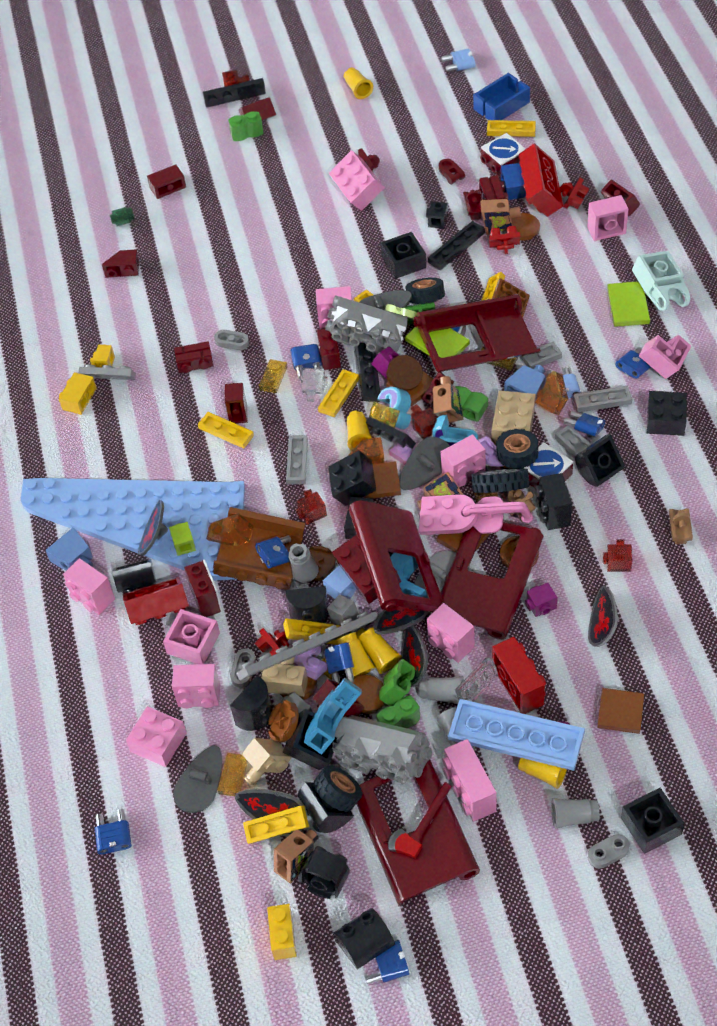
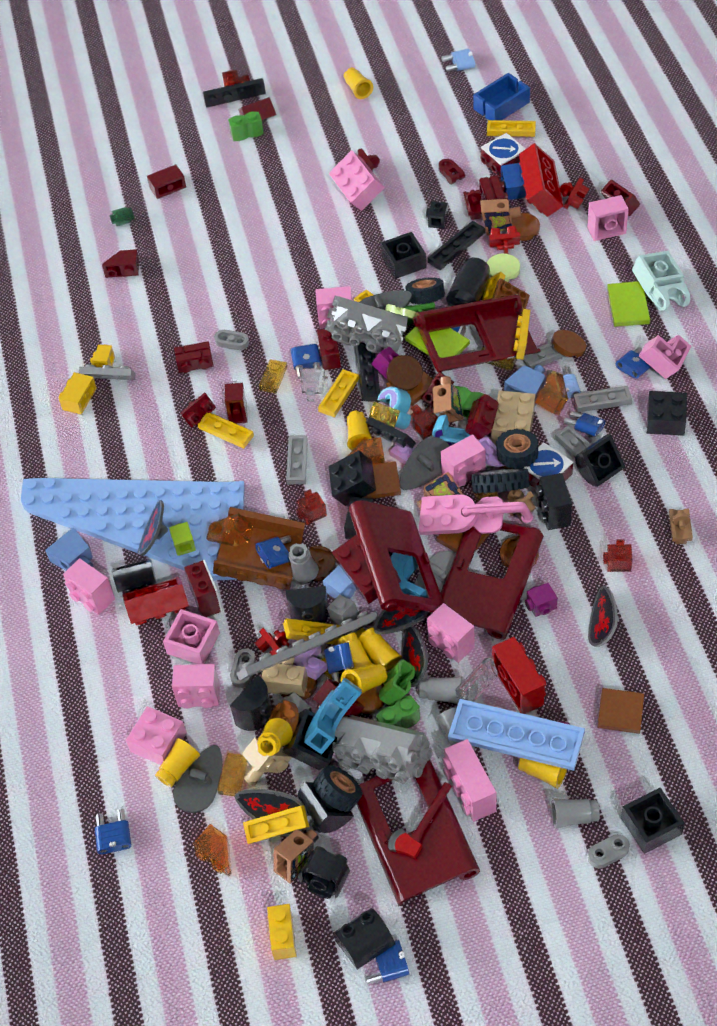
(176, 762): none -> yellow plant
(197, 410): none -> dark red hips
(215, 848): none -> clear orange slope
(275, 736): none -> yellow plant
(366, 677): none -> yellow plant
(469, 282): none -> black piece
(482, 416): none -> dark red brick
(504, 263): none -> yellowish green tile
(521, 334): none -> yellow plate
(568, 343): none -> dark orange tile

